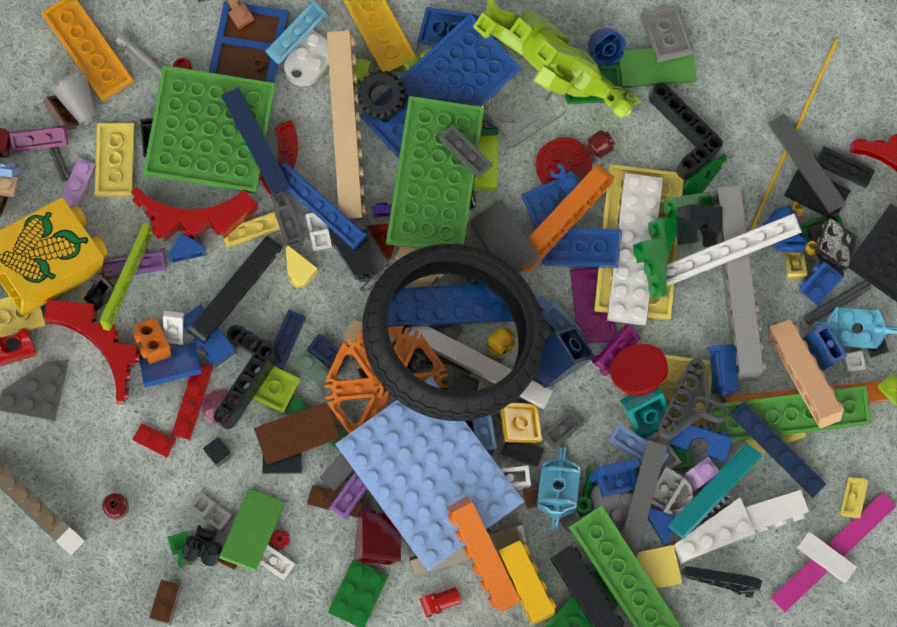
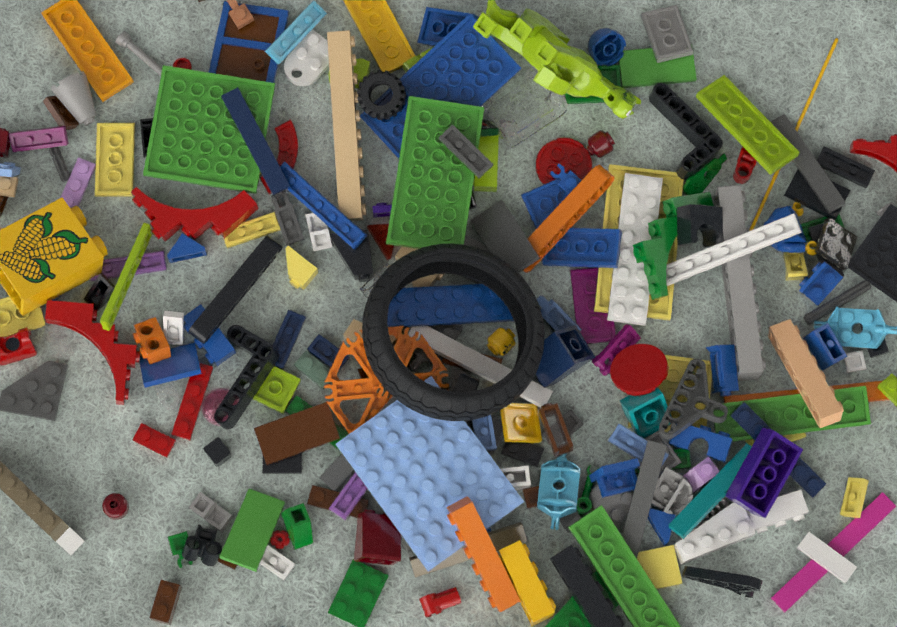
(298, 526): none -> green slope
(555, 429): none -> reddish brown window
(745, 163): none -> red piece
(747, 124): none -> lime plate
(764, 472): none -> dark purple brick

